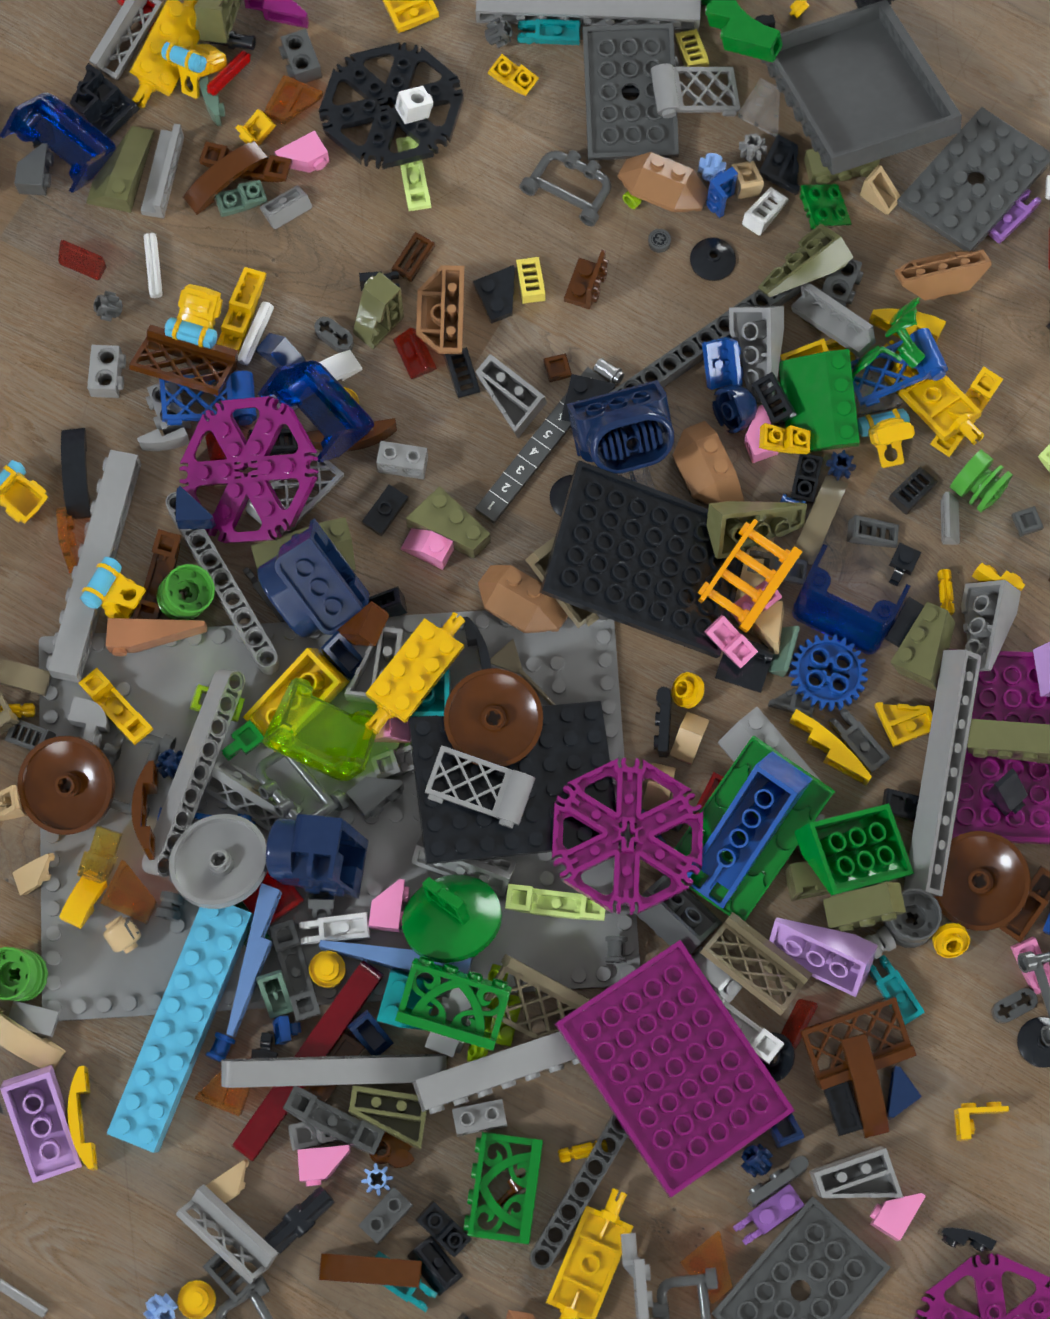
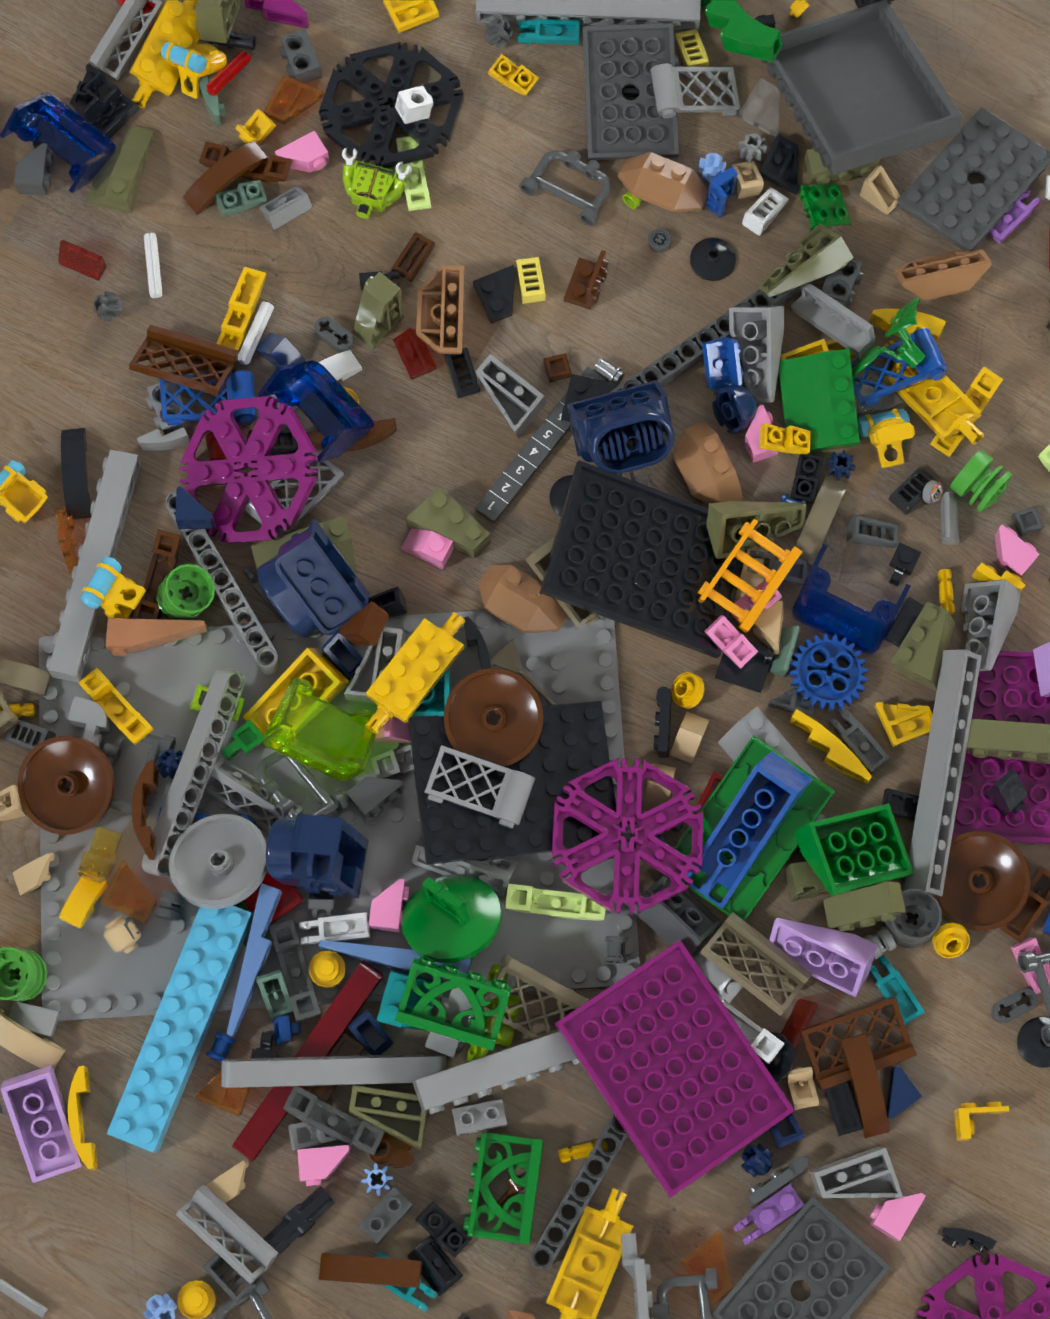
(100, 371): light grey brick -> none
(163, 172): light grey fence -> none
(196, 316): yellow piece -> none
(372, 185): none -> lime torso
(385, 510): black plate -> none
(402, 460): light grey brick -> none
(776, 420): black slope -> none
(802, 1088): none -> tan bracket
(933, 492): none -> light grey tile
(1013, 553): none -> bright pink slope

